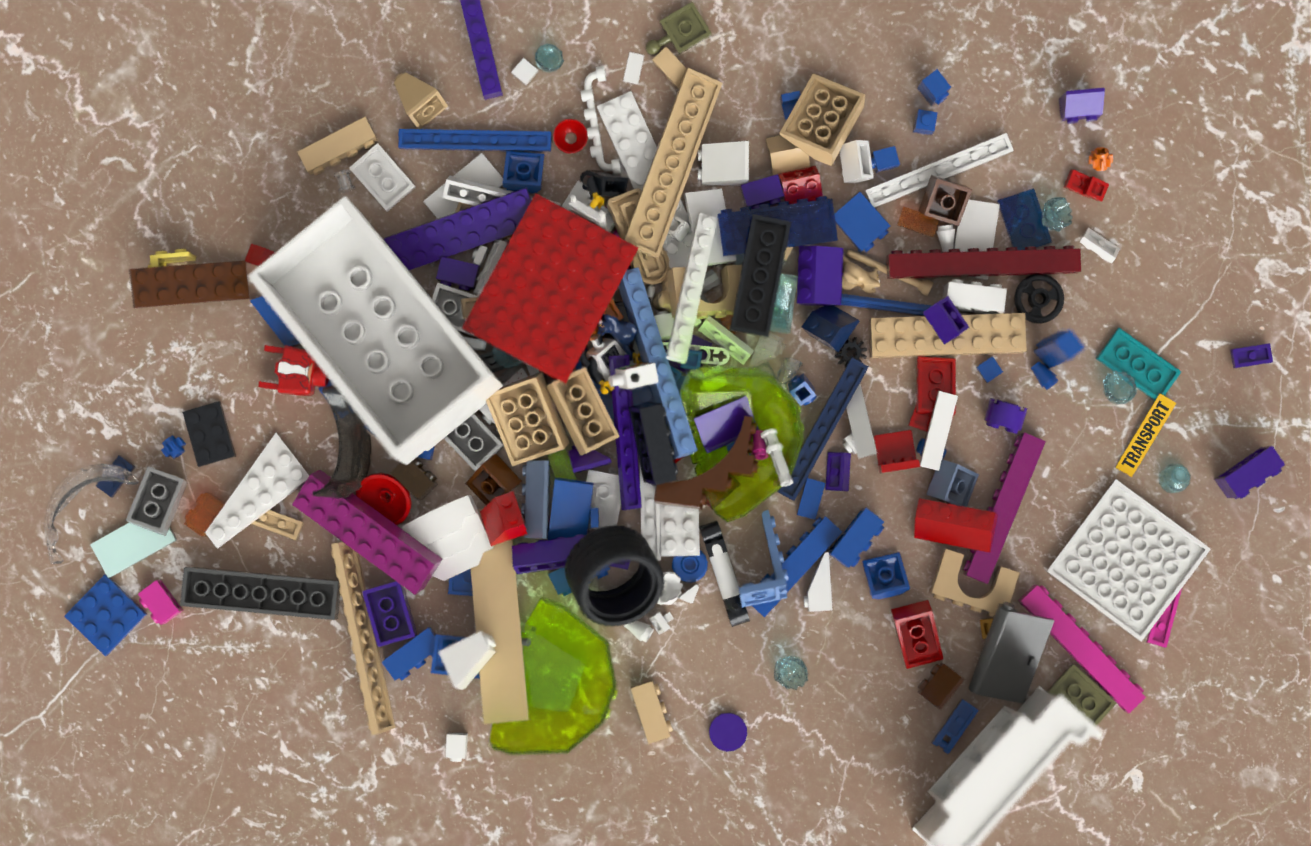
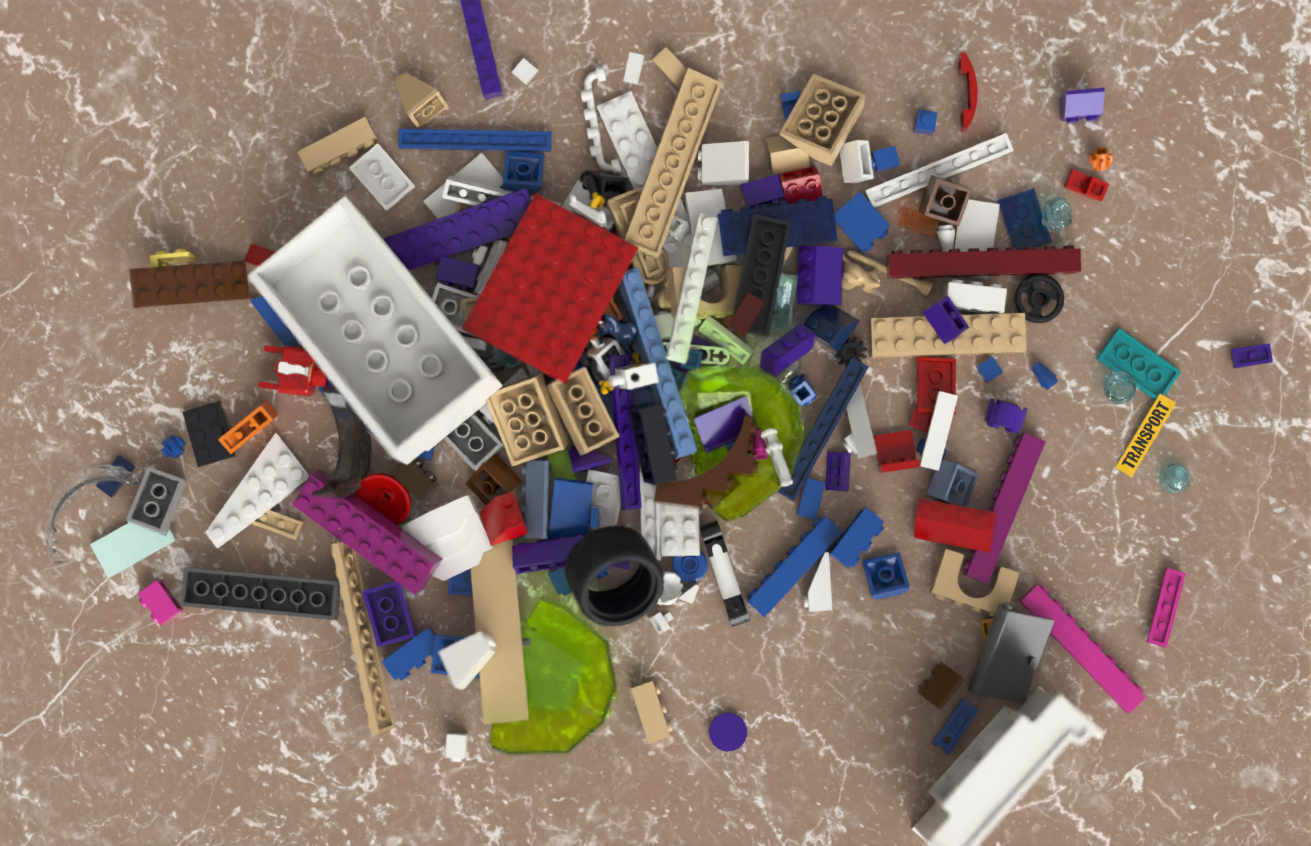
(105, 615): blue plate -> none
(204, 513): clear orange brick -> none
(248, 427): none -> orange slope
(548, 58): clear light blue hair -> none
(570, 126): red piece -> none
(640, 630): white cone -> none
(683, 29): olive plate -> none
(746, 314): none -> clear red tile
(768, 589): medium blue bracket -> none
(787, 349): none -> dark purple brick
(791, 672): clear light blue hair -> none
(884, 304): blue axle -> none
(917, 634): red slope -> none
(934, 88): blue brick -> none
(966, 68): none -> red slope
(1058, 348): blue brick -> none
(1083, 694): olive plate -> none
(1099, 245): white plate -> none
(1128, 560): white plate -> none
(1250, 472): dark purple brick -> none

